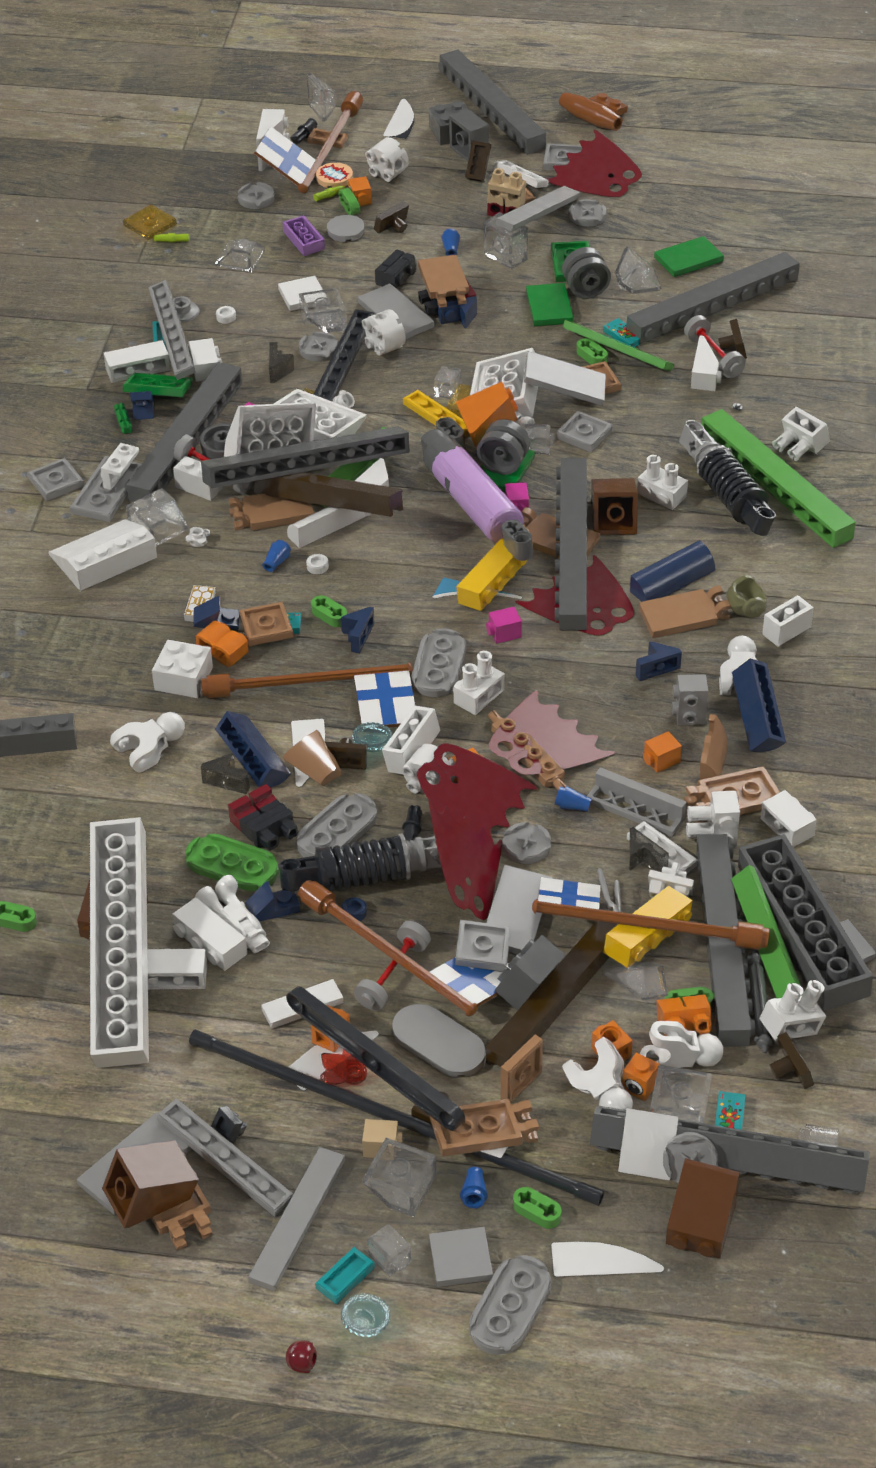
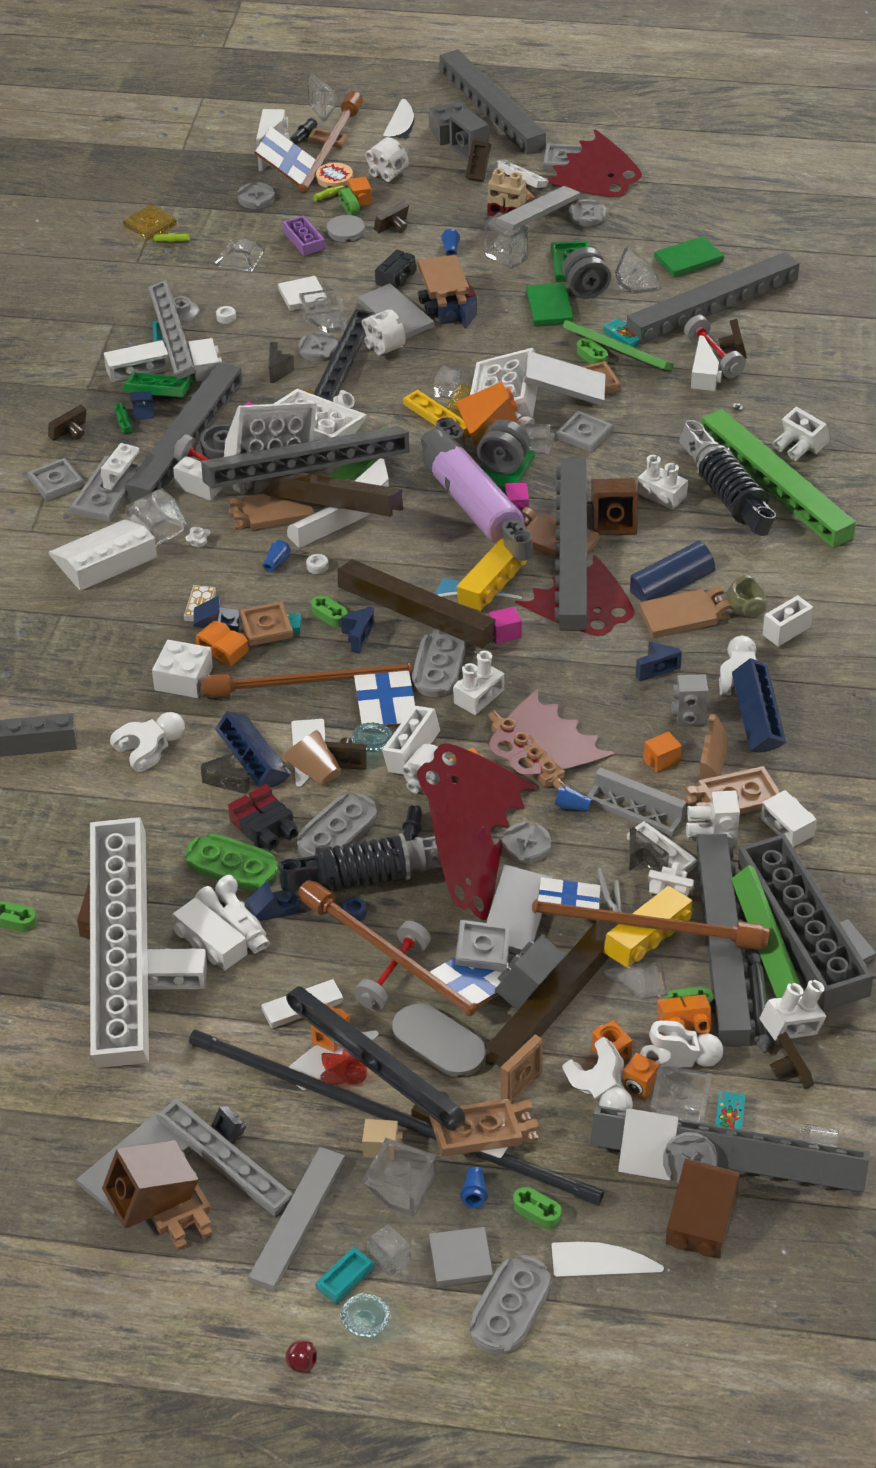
(68, 423): none -> dark brown tile
(416, 603): none -> dark brown tile
(596, 110): dark orange plate -> none

